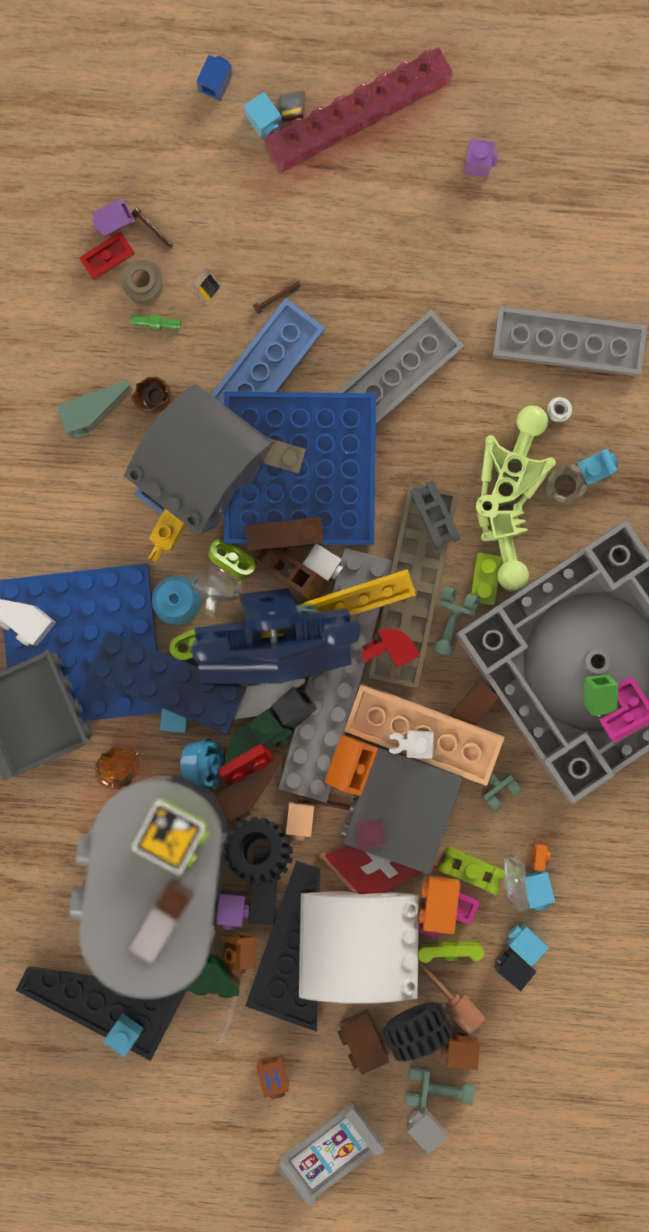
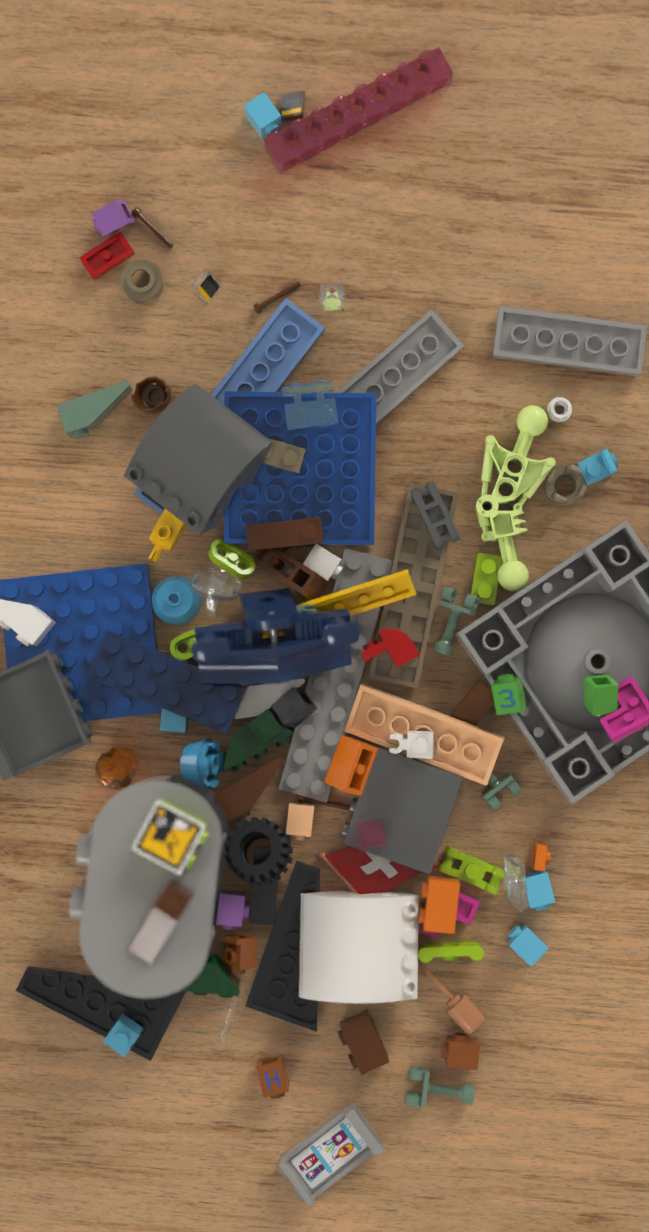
(155, 322): bright green bar -> none
(214, 77): blue brick -> none
(251, 761): red plate -> none
(310, 413): none -> clear light blue plate
(332, 297): none -> clear tile
(418, 1031): black tyre -> none
(426, 1130): light grey brick -> none
(480, 158): medium lavender brick -> none
(508, 694): none -> bright green brick
(514, 968): black brick -> none

